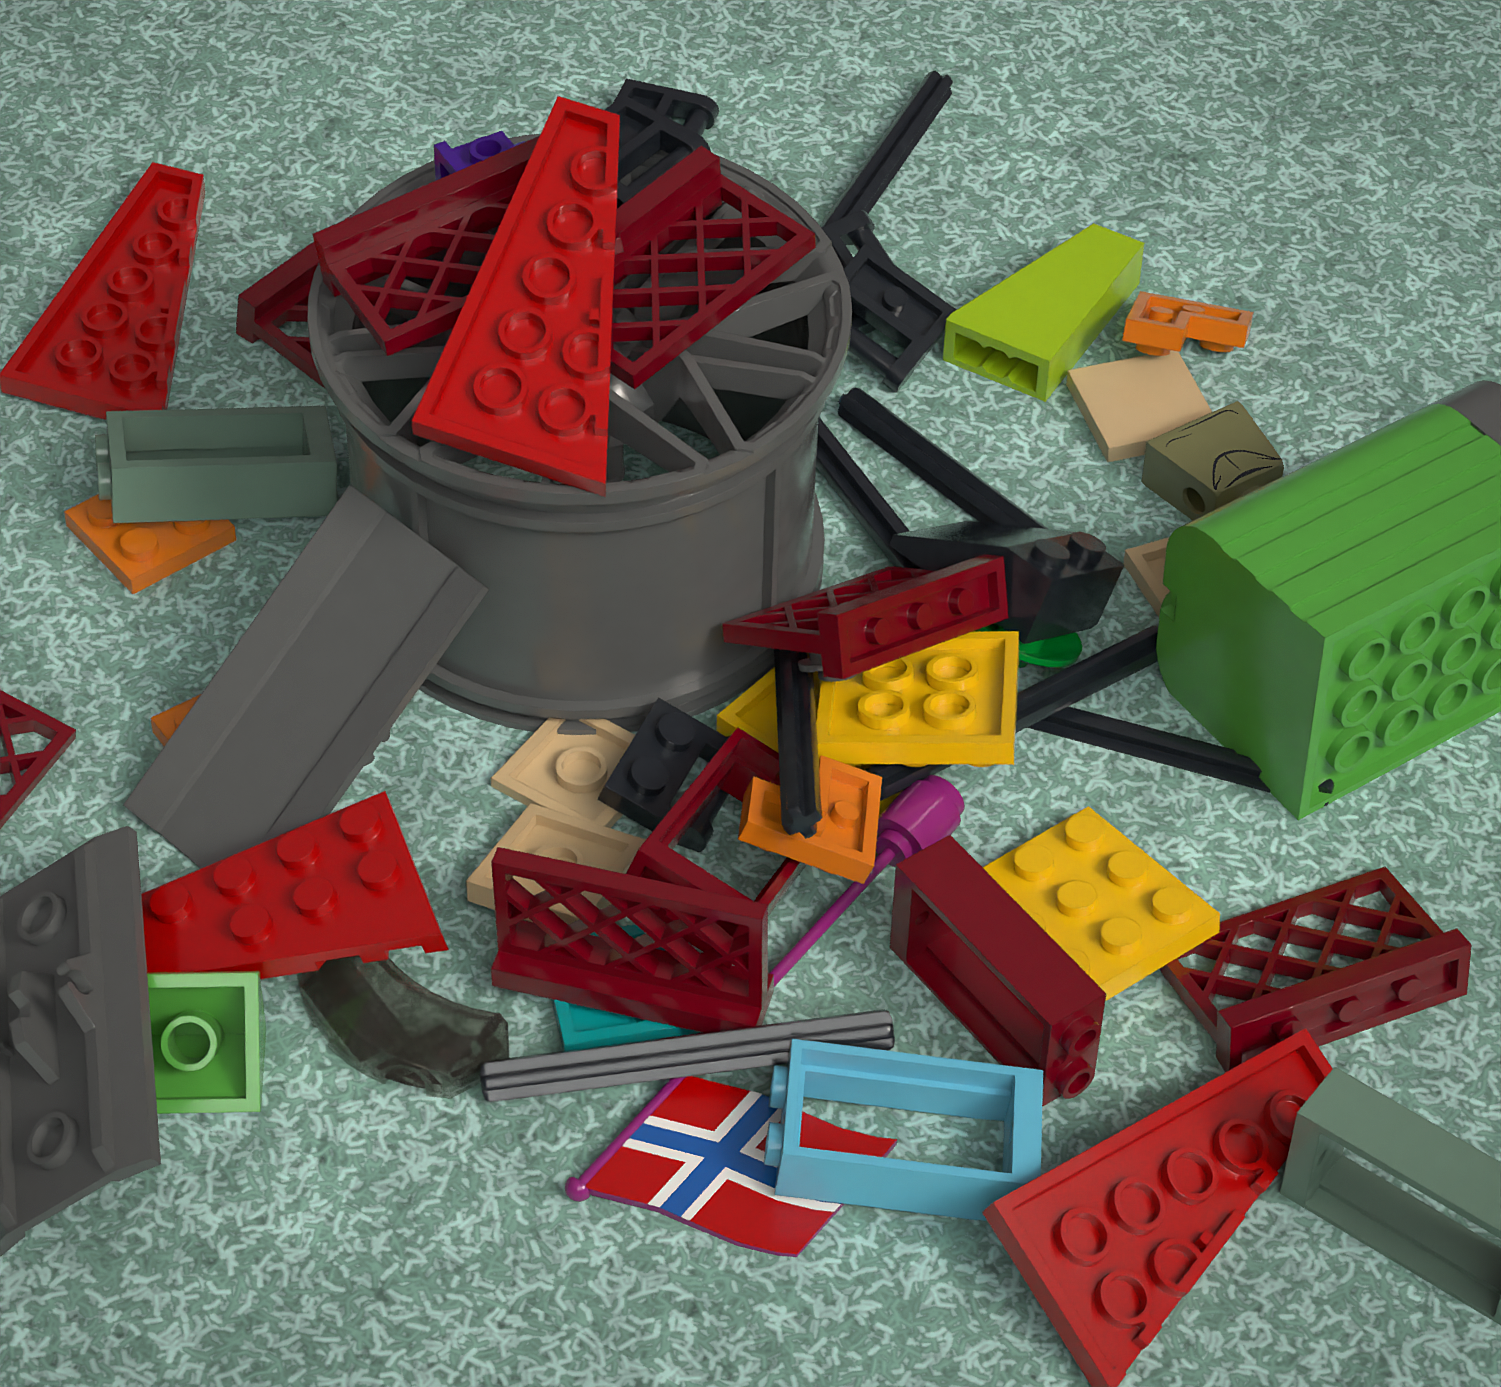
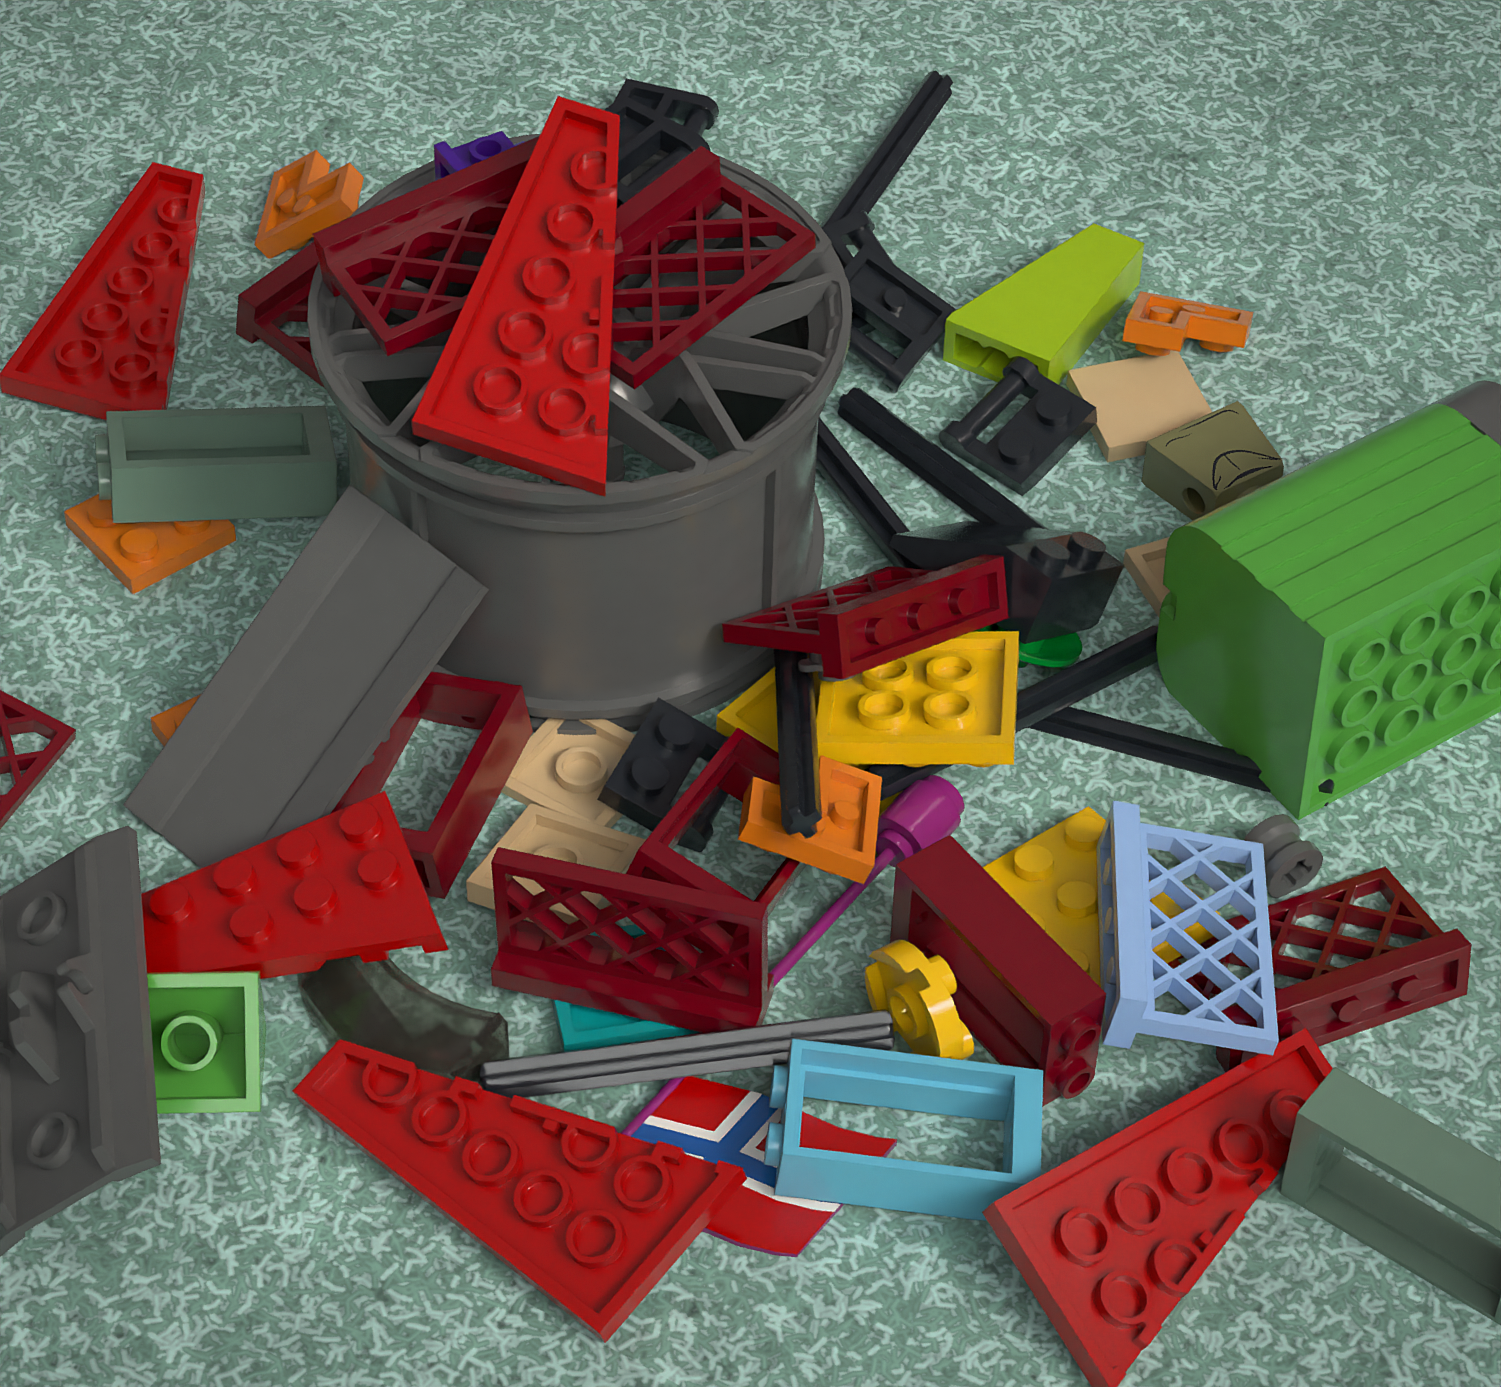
(306, 201): none -> orange plate
(462, 702): none -> dark red window
(540, 1188): none -> red wing
(918, 1000): none -> yellow plate
(1032, 439): none -> black plate
(1127, 939): none -> light blue fence
(1287, 858): none -> dark grey wheel

